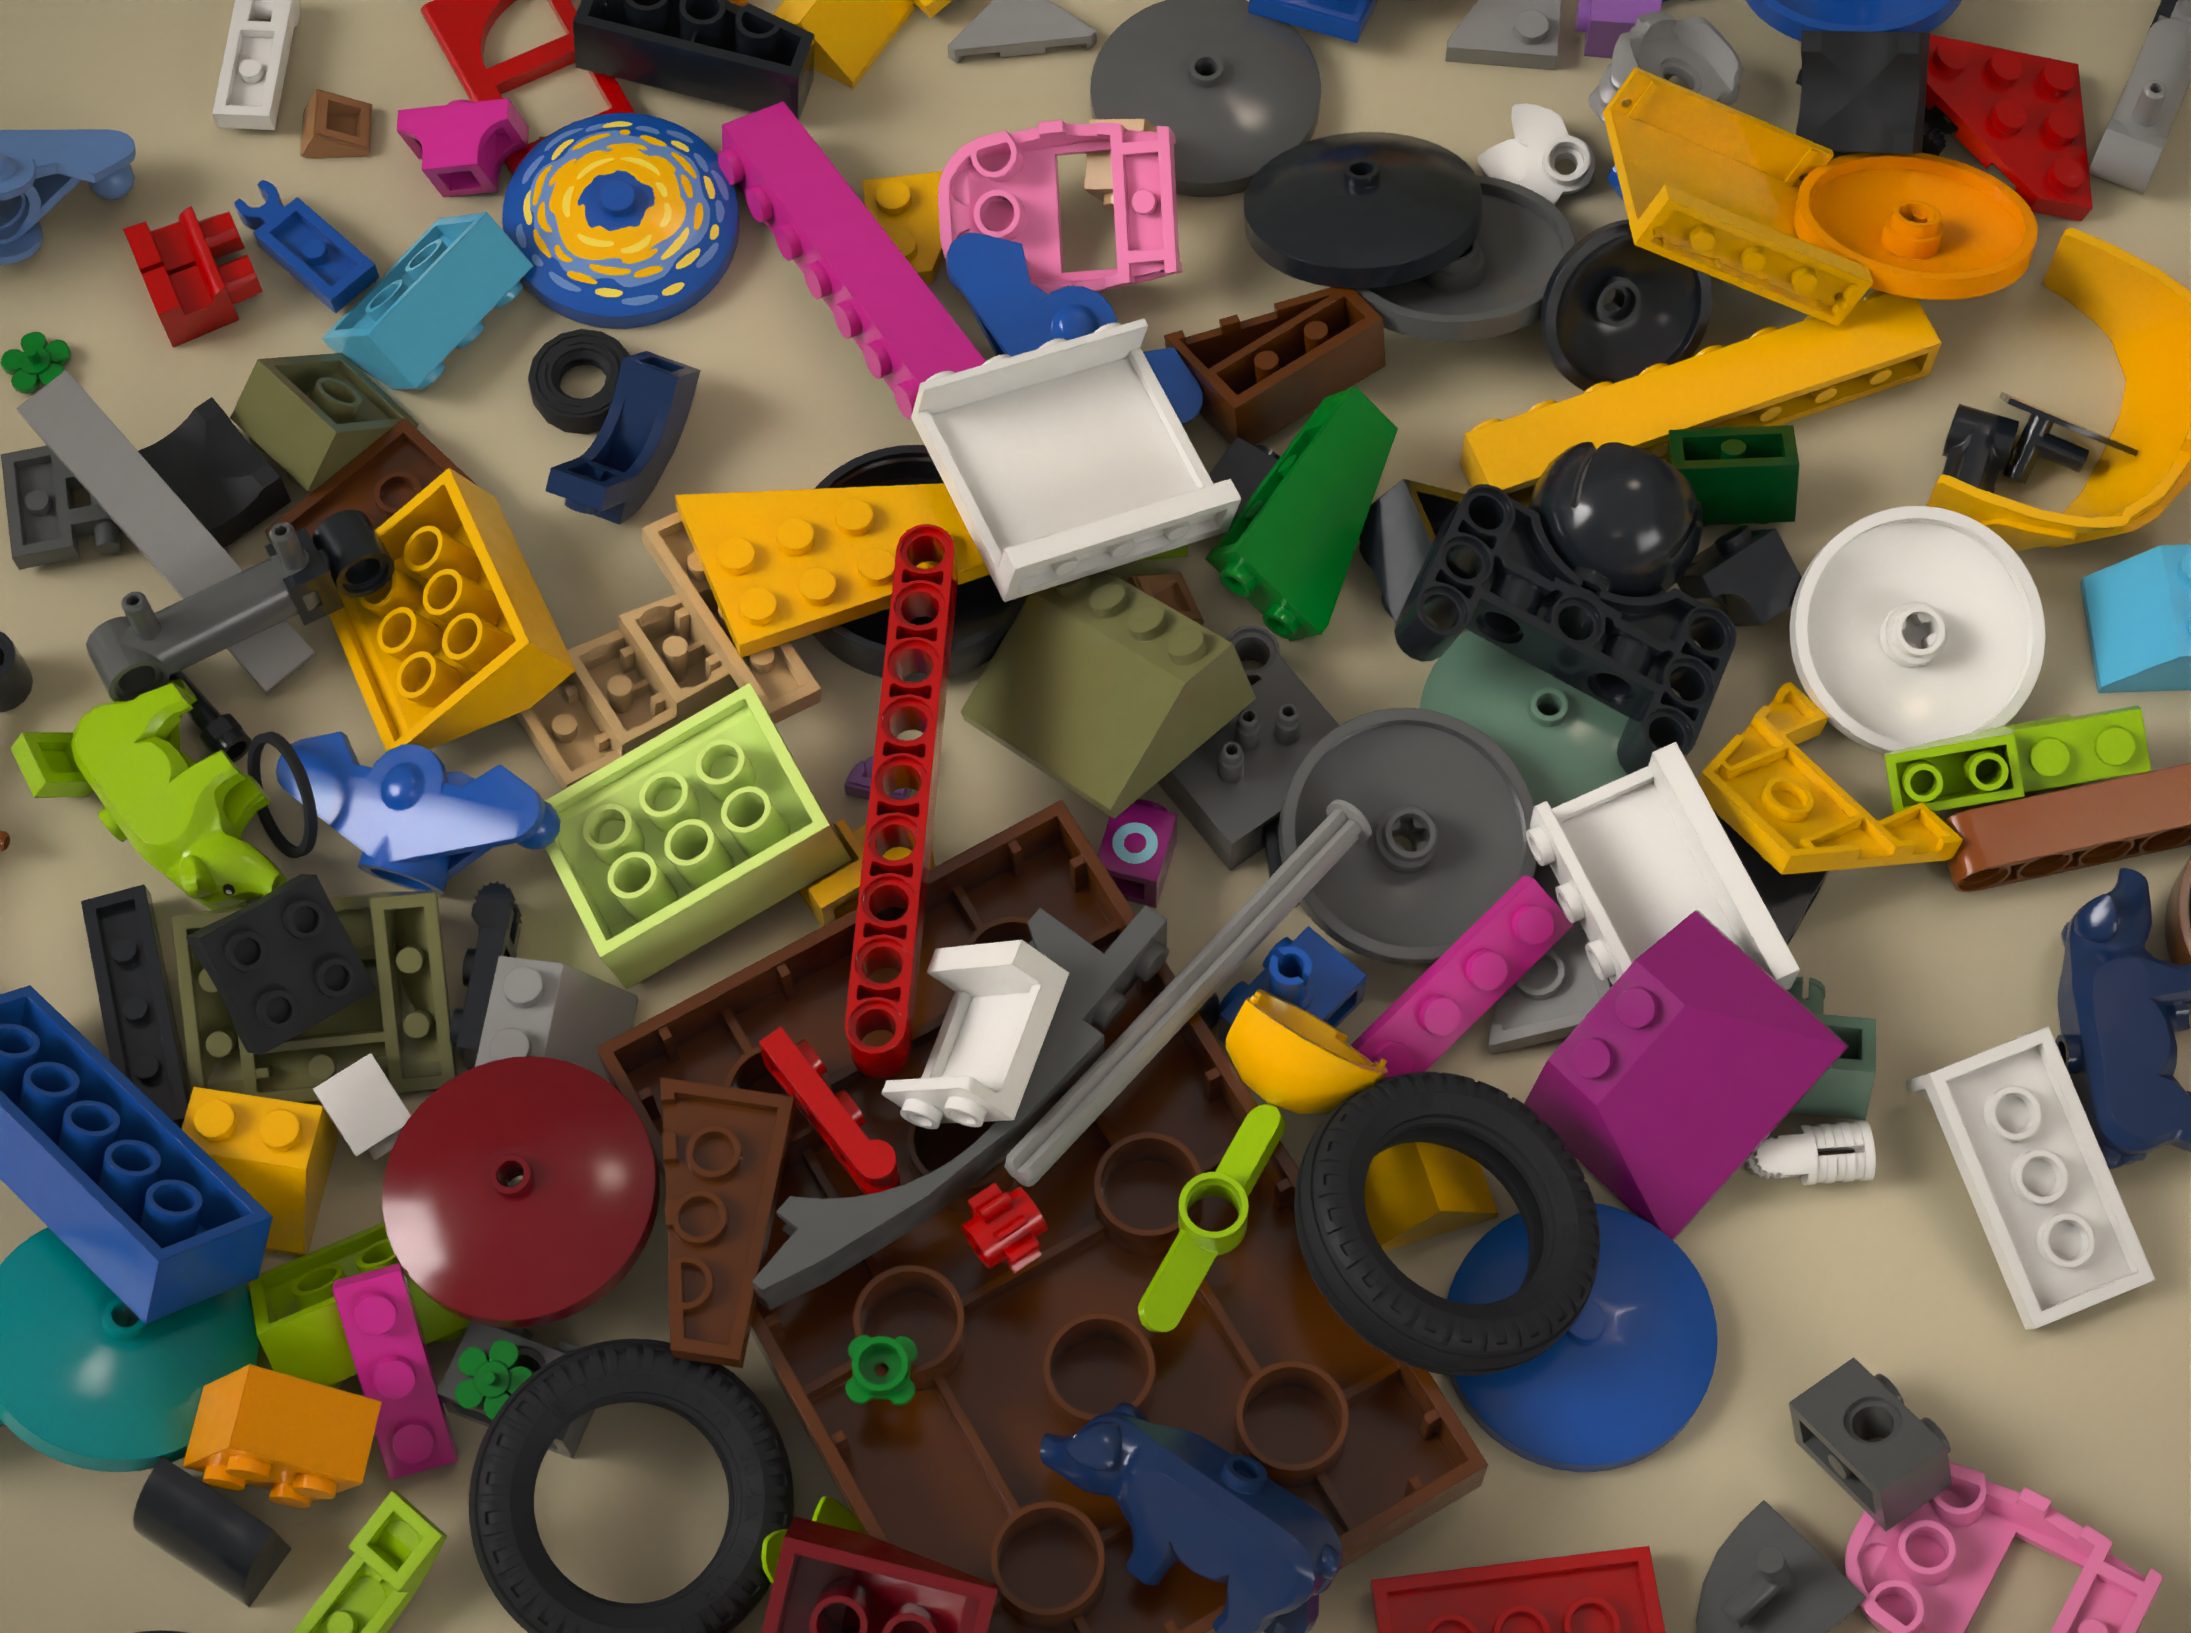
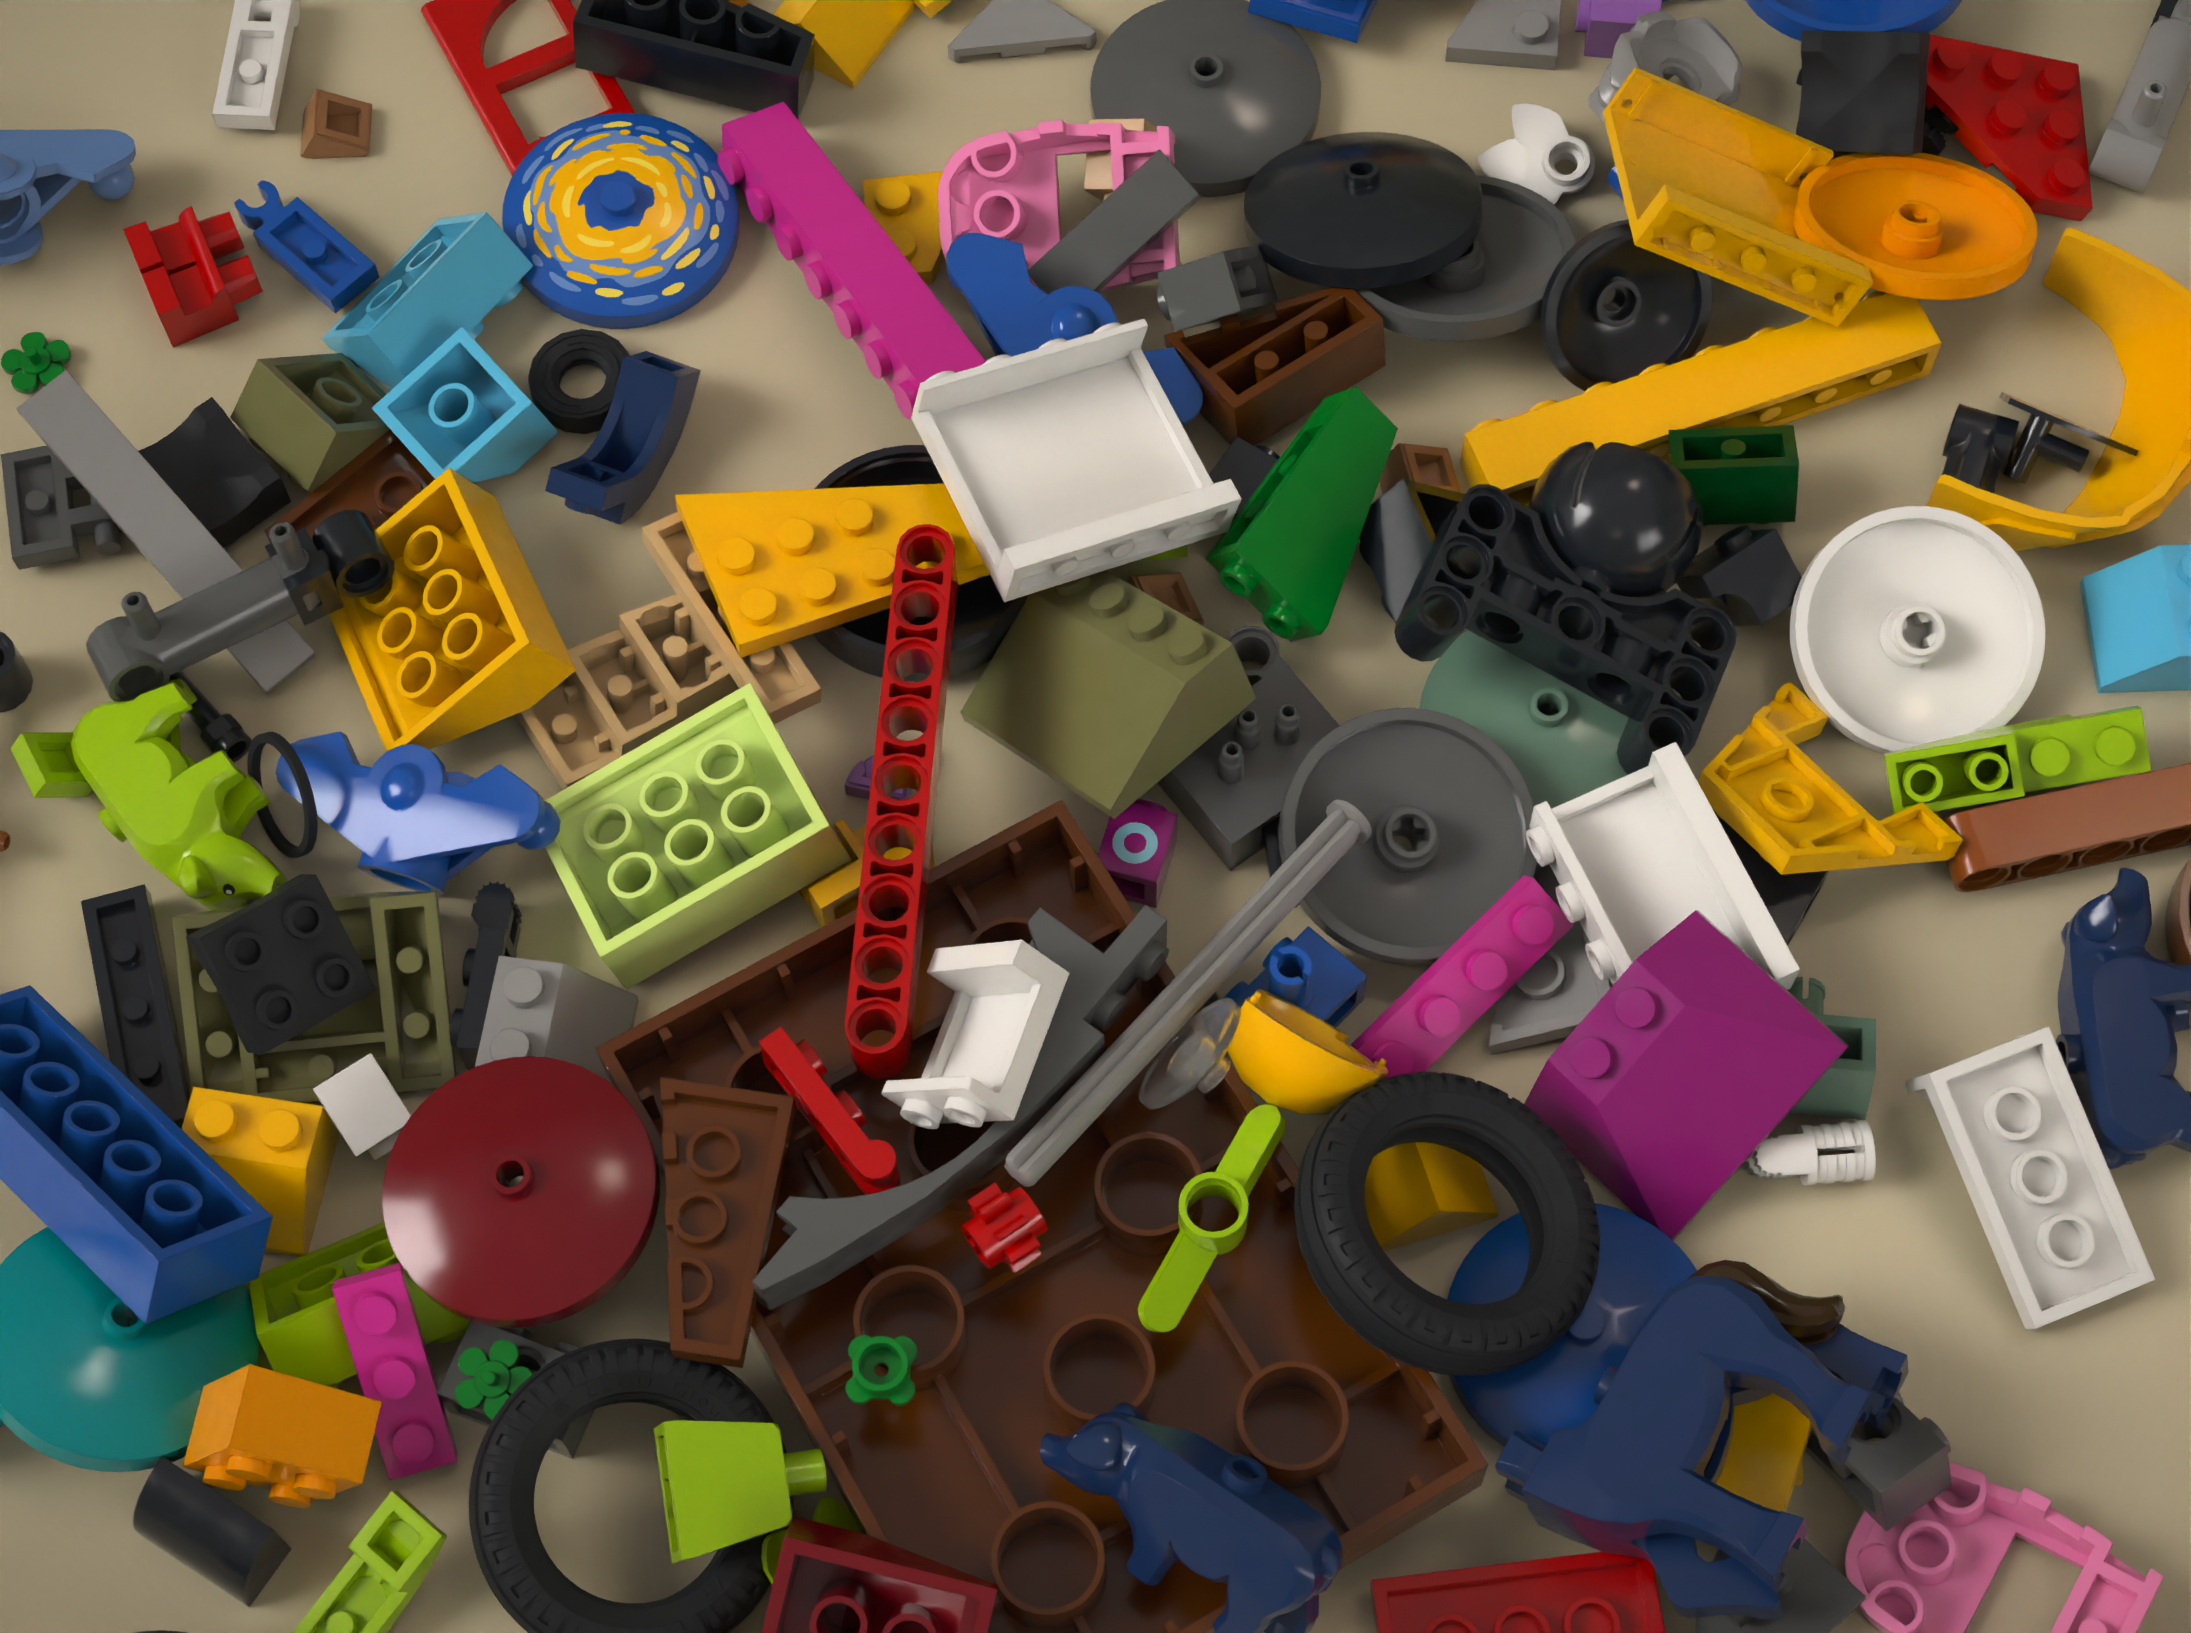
(464, 142): dark pink brick -> none
(464, 414): none -> medium azure slope
(728, 1482): none -> lime torso
(1117, 228): none -> dark grey tile
(1192, 1056): none -> clear dish
(1215, 288): none -> dark grey brick
(1419, 464): none -> medium nougat slope
(1650, 1456): none -> dark blue piece
(1766, 1452): none -> yellow panel

